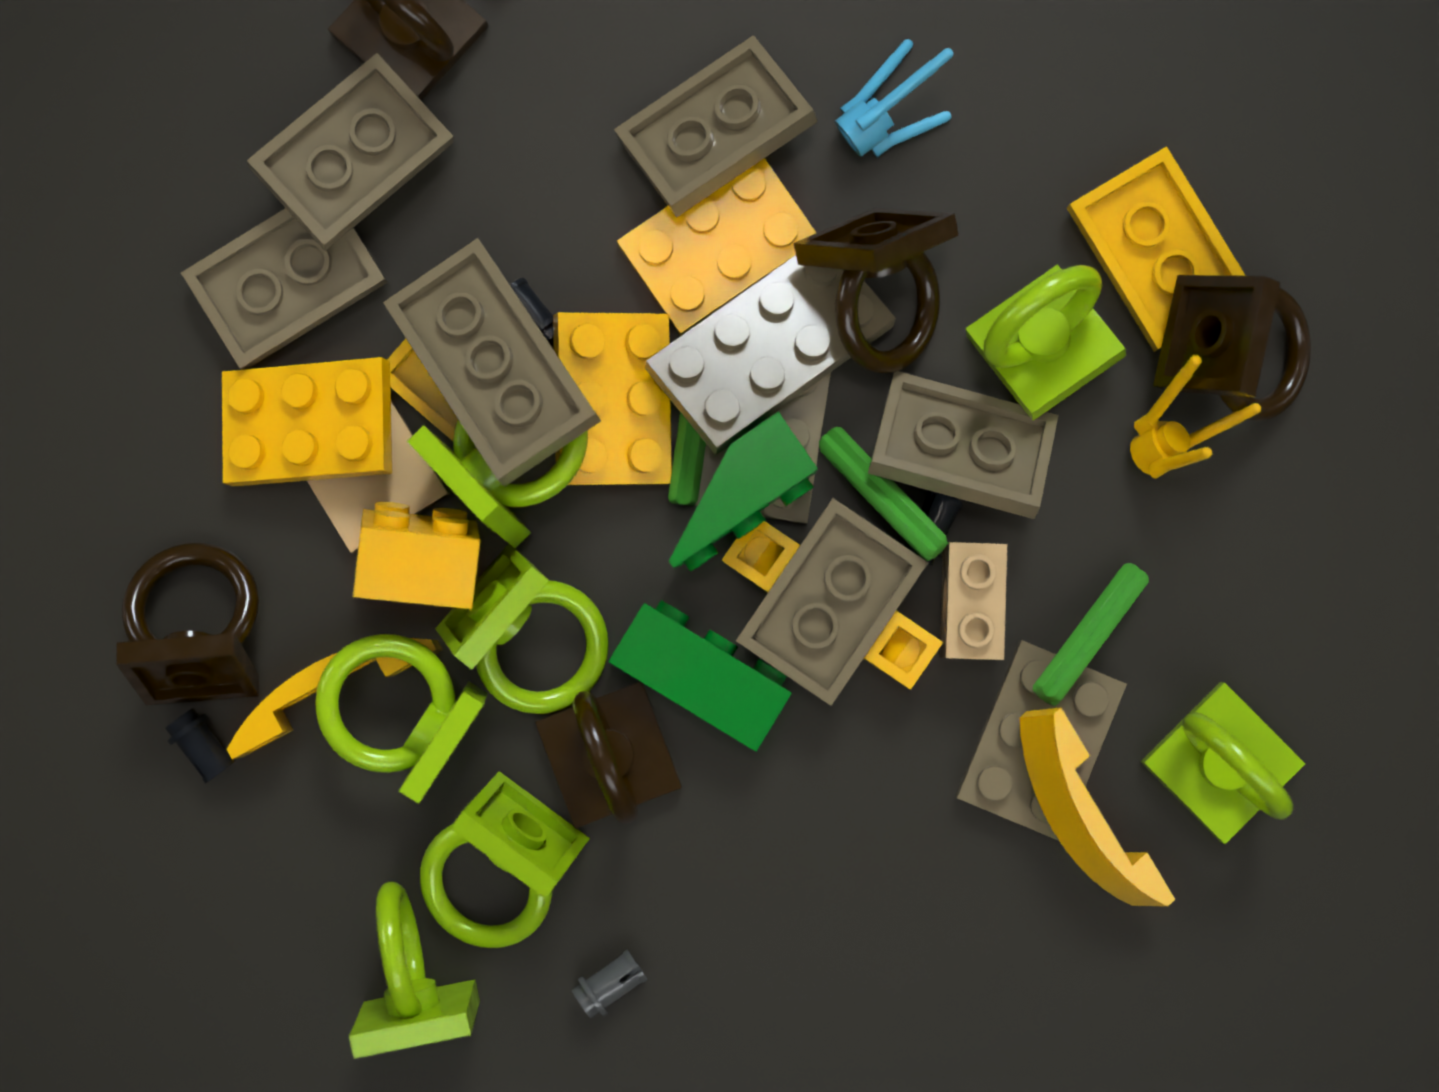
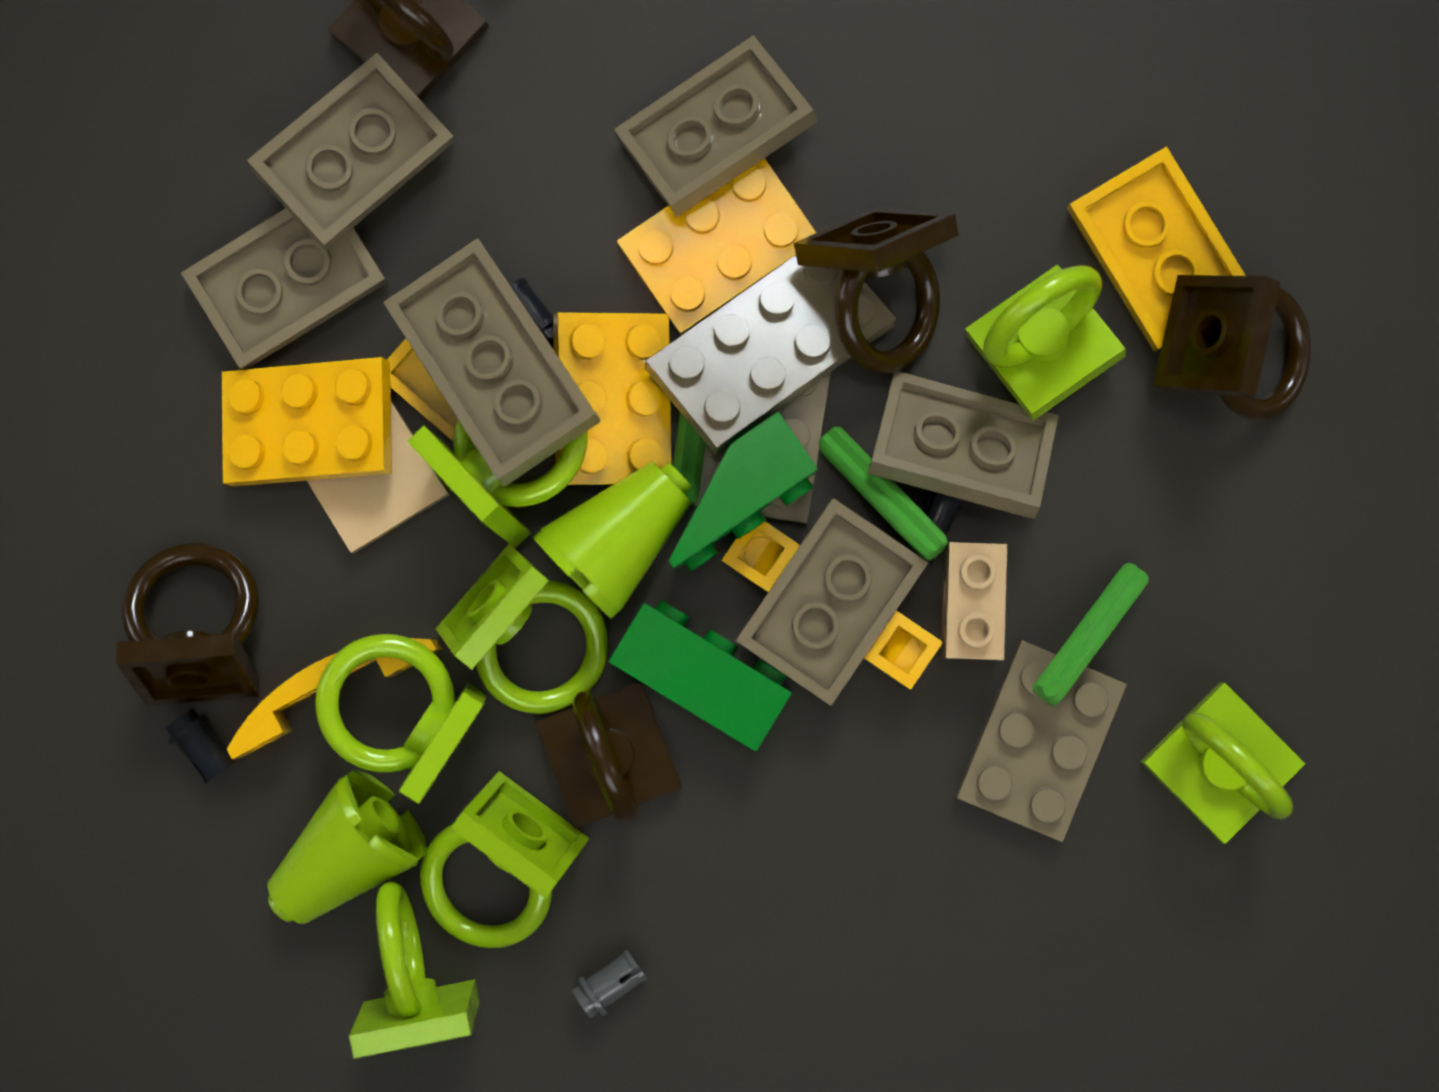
(345, 850): none -> lime cone
(417, 556): yellow brick -> none
(617, 534): none -> lime cone
(866, 123): medium azure plant -> none
(1051, 757): yellow slope -> none
(1164, 444): yellow plant -> none

